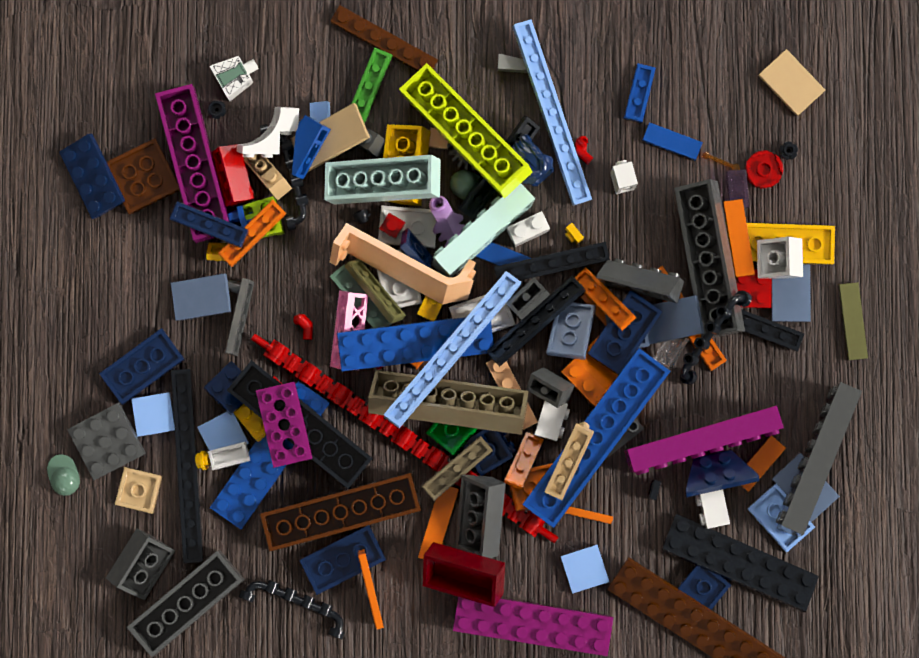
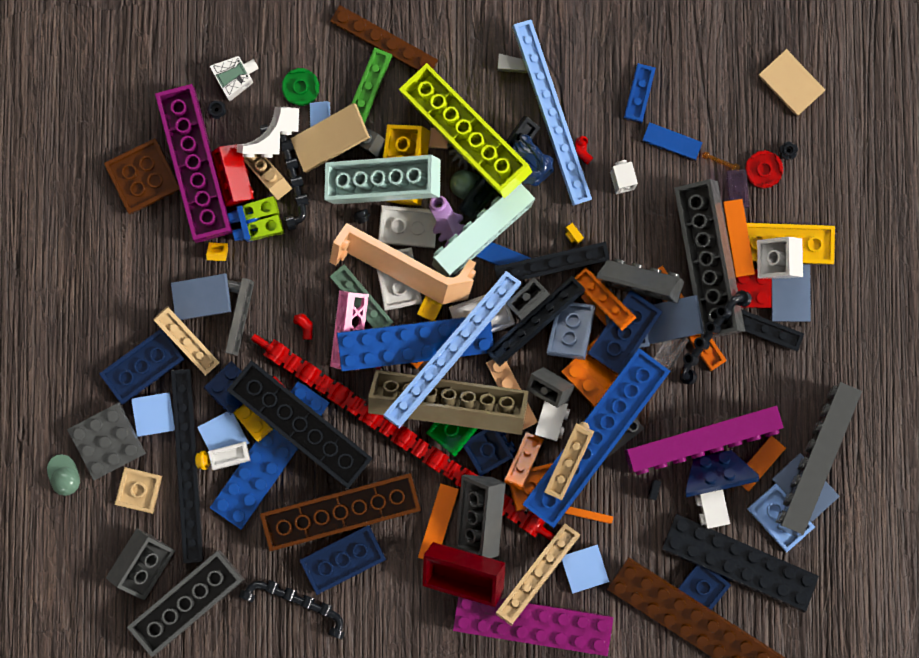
(92, 176): dark blue plate -> none
(186, 340): none -> tan piece
(209, 224): dark blue tile -> none
(257, 227): orange tile -> none
(271, 417): magenta brick -> none
(300, 87): none -> green tile
(308, 141): blue slope -> none
(370, 589): orange tile -> none
(375, 291): olive tile -> none
(392, 225): red plate -> none
(414, 248): dark blue plate -> none
(456, 468): dark tan tile -> none
(528, 229): white brick -> none
(537, 574): none -> tan plate
(853, 321): olive tile -> none

